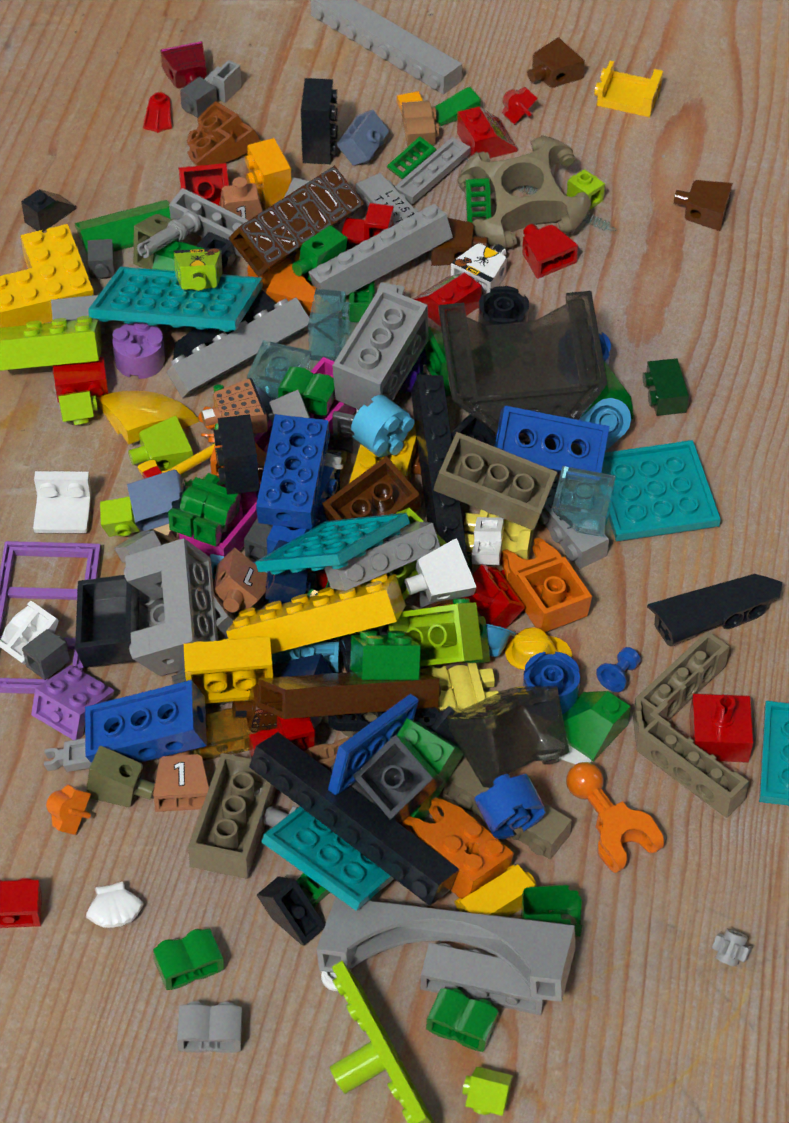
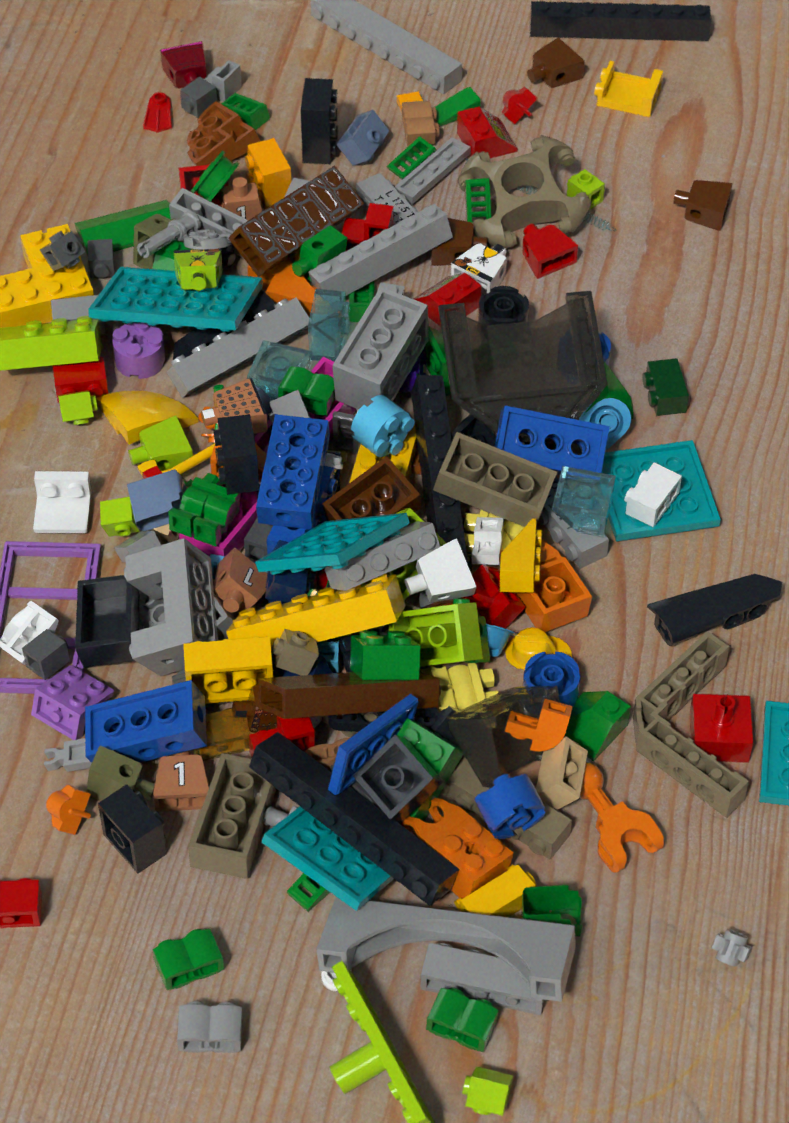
(45, 209): black slope -> none
(63, 250): none -> dark grey brick
(113, 906): white animal -> none
(133, 828): none -> black brick
(207, 239): none -> light grey piece
(215, 177): none -> green wheel
(250, 111): none -> green slope
(291, 909): black slope -> none
(295, 652): none -> dark tan brick
(519, 561): none -> yellow slope
(546, 730): none -> orange brick
(561, 774): none -> tan brick
(613, 675): blue piece -> none
(620, 21): none -> black brick
(652, 494): none -> white brick

